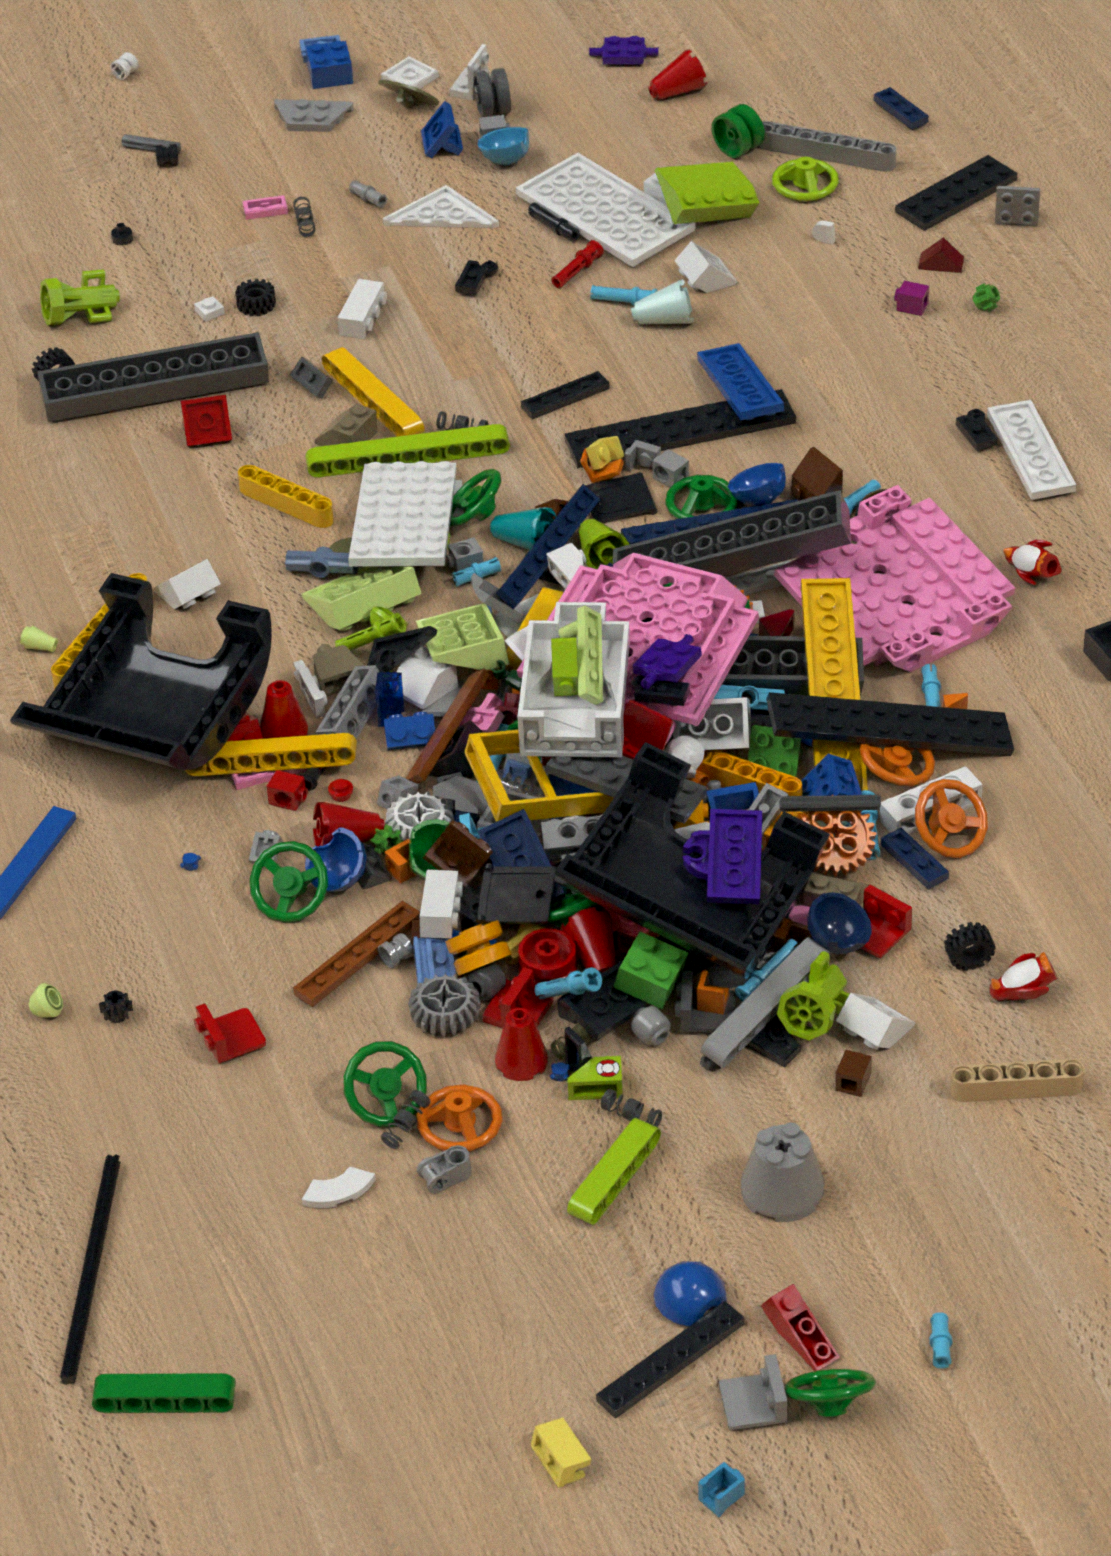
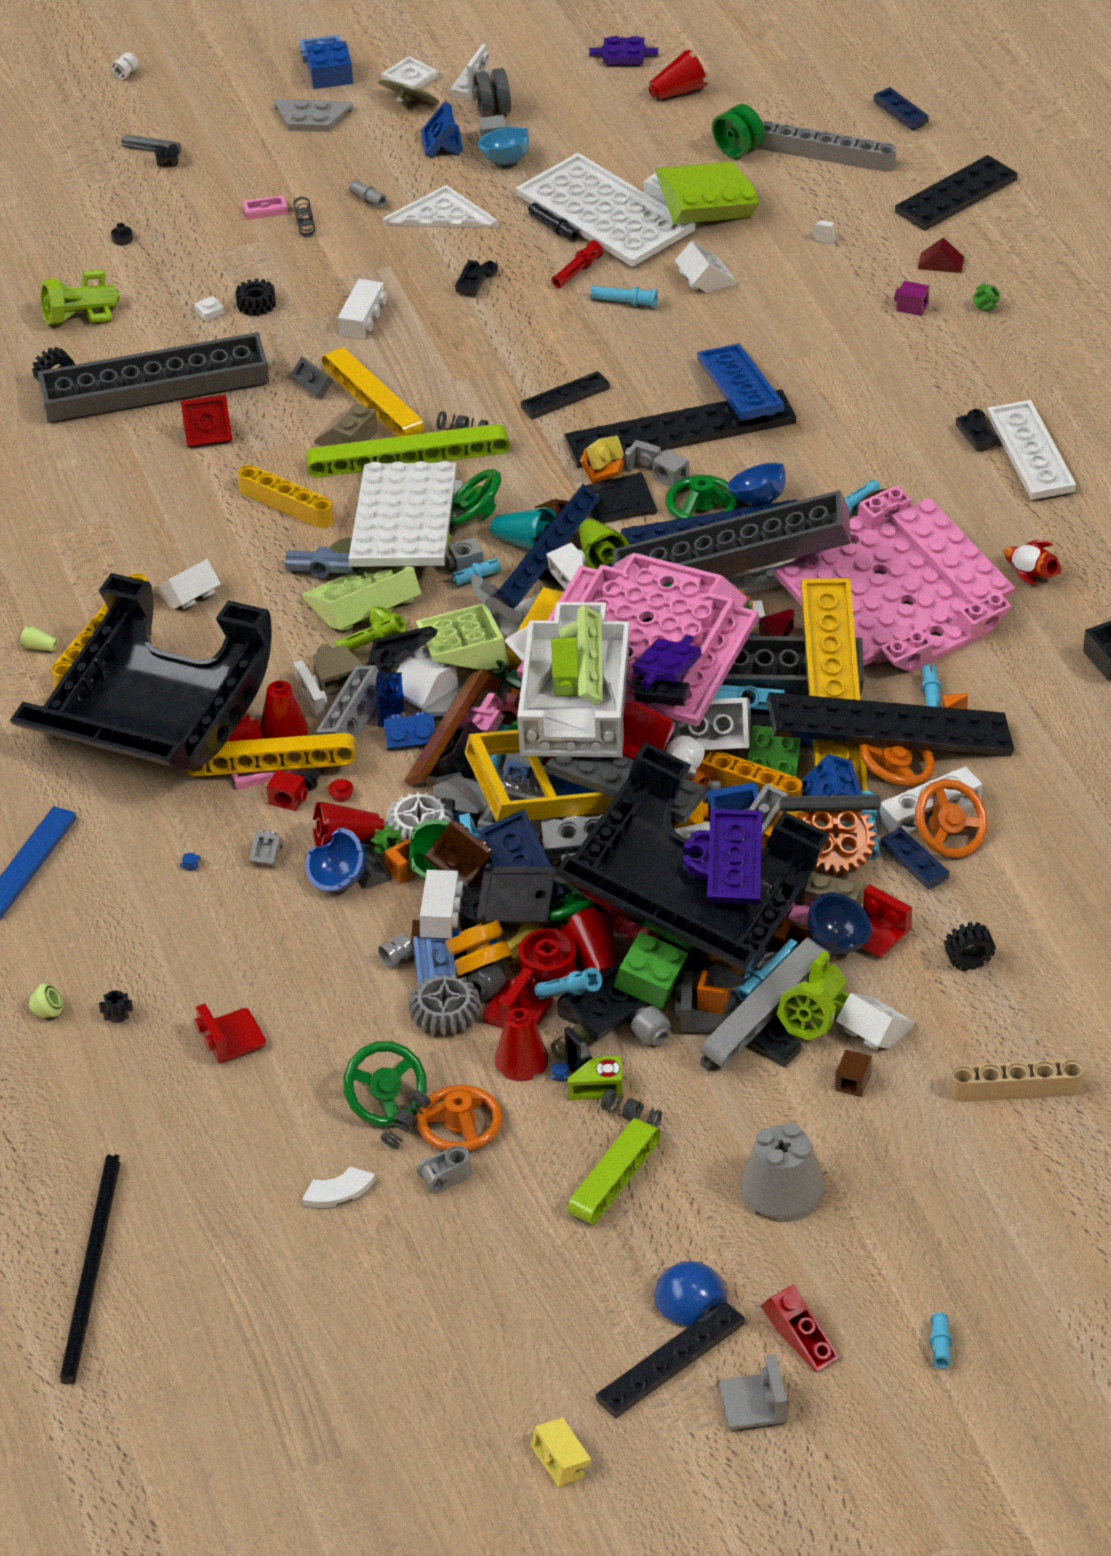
(164, 1393): green beam -> none
(289, 882): green piece -> none
(355, 954): dark orange plate -> none
(393, 788): light grey bracket -> none
(622, 944): dark red slope -> none
(665, 306): light aqua cone -> none
(715, 1481): dark azure window -> none
(803, 173): lime piece -> none
(816, 476): reddish brown slope -> none
(830, 1392): green piece -> none
(1017, 205): light grey bracket -> none
(1024, 978): animal -> none

